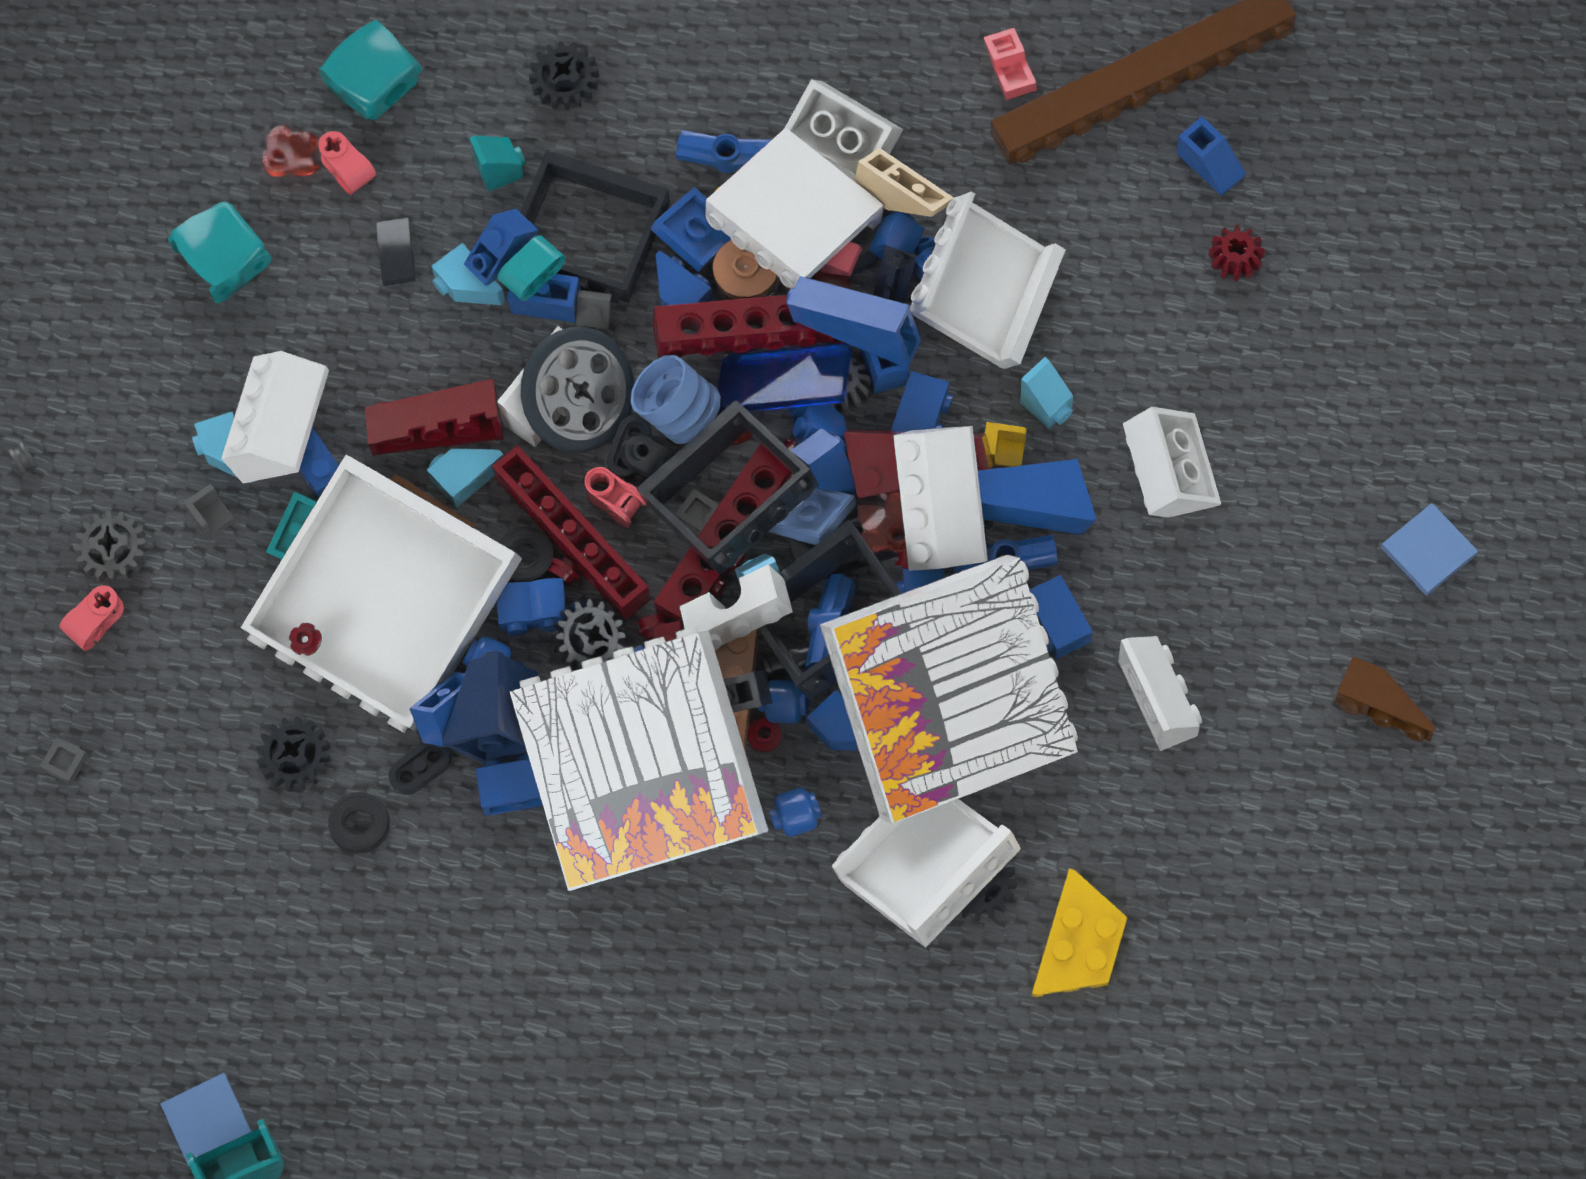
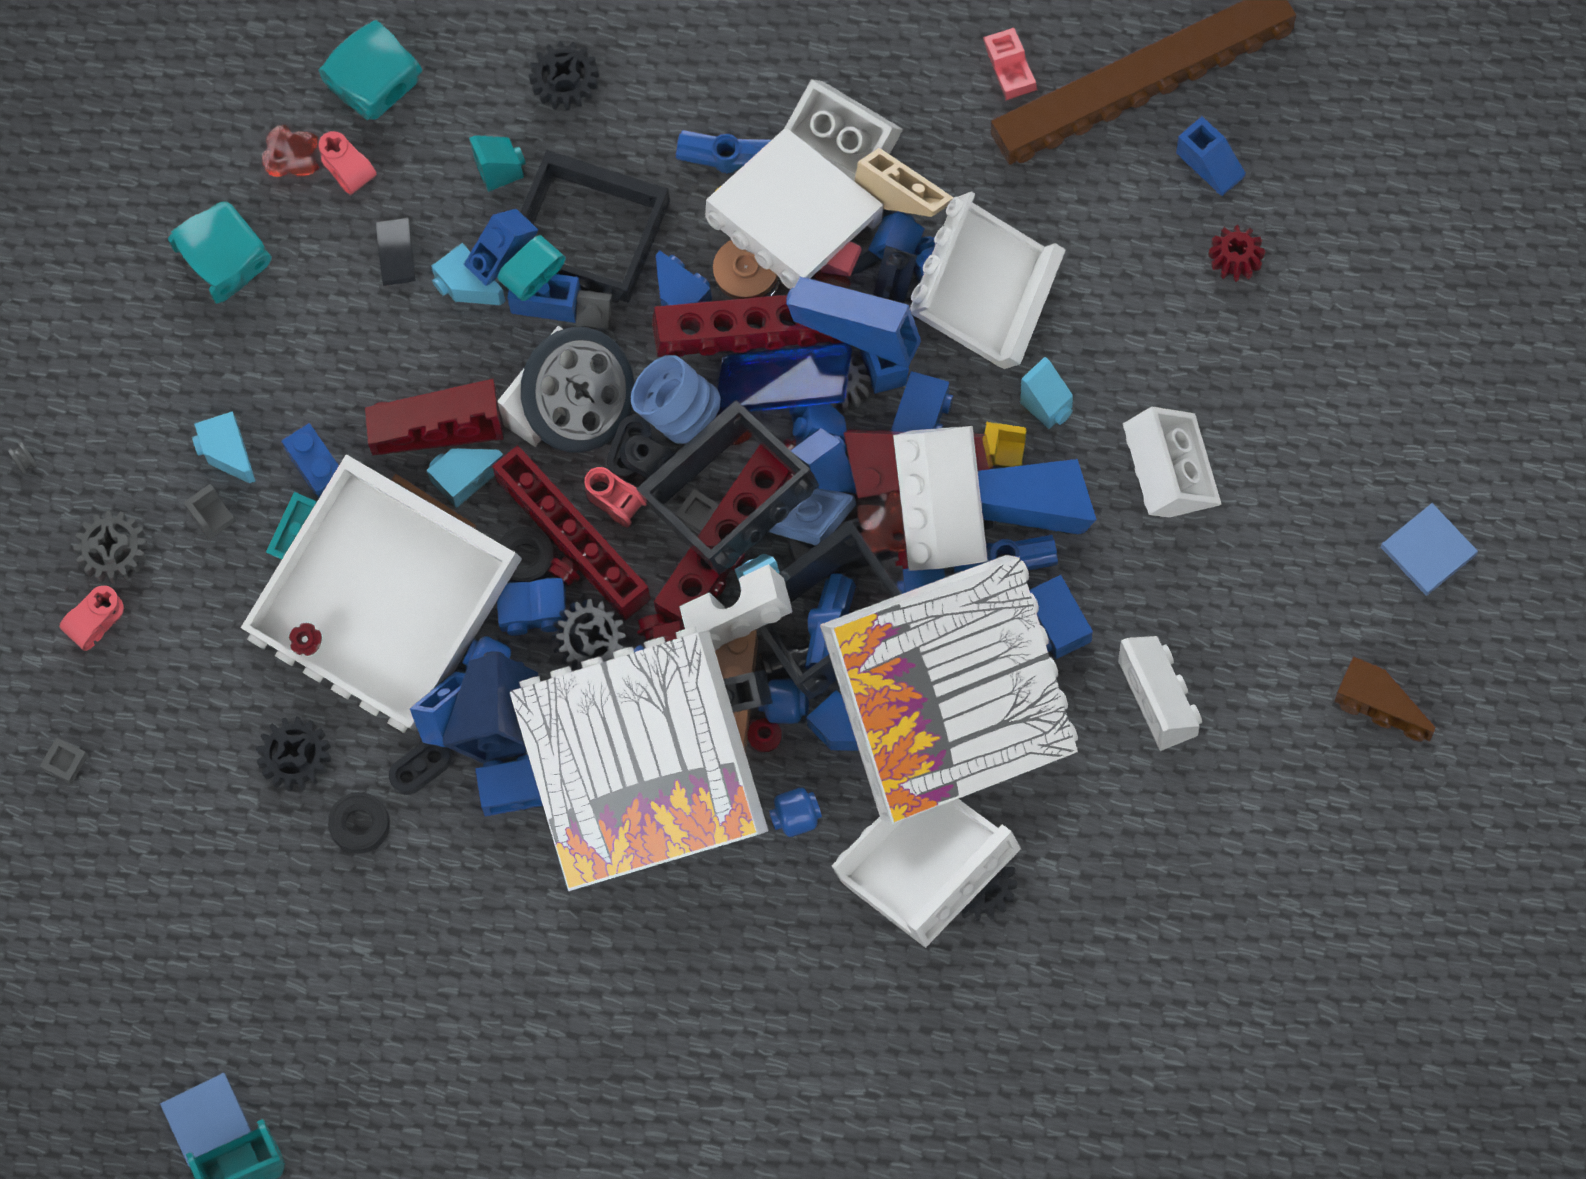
(274, 416): white slope -> none
(688, 231): blue plate -> none
(1080, 940): yellow wing -> none

